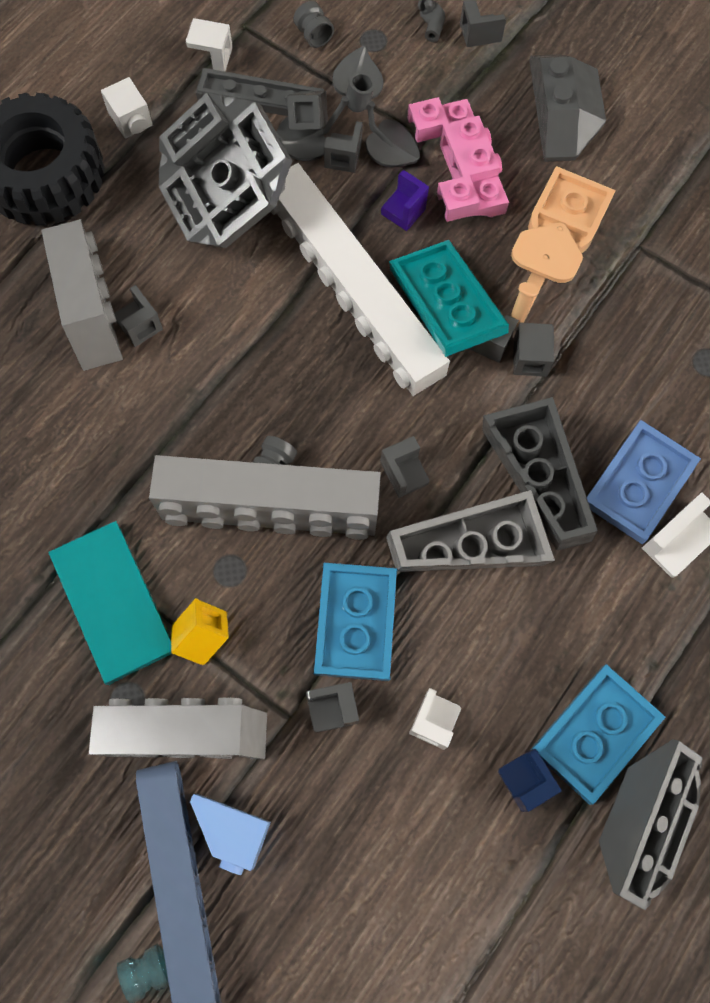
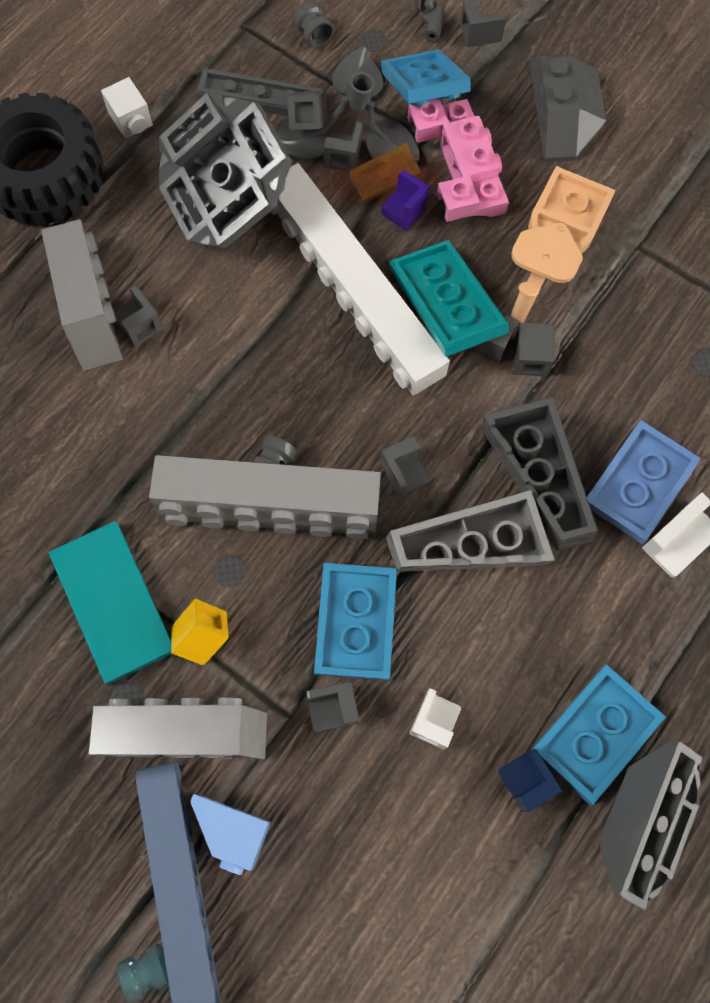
(213, 38): white panel -> none
(382, 173): none -> clear orange plate
(425, 77): none -> dark azure plate

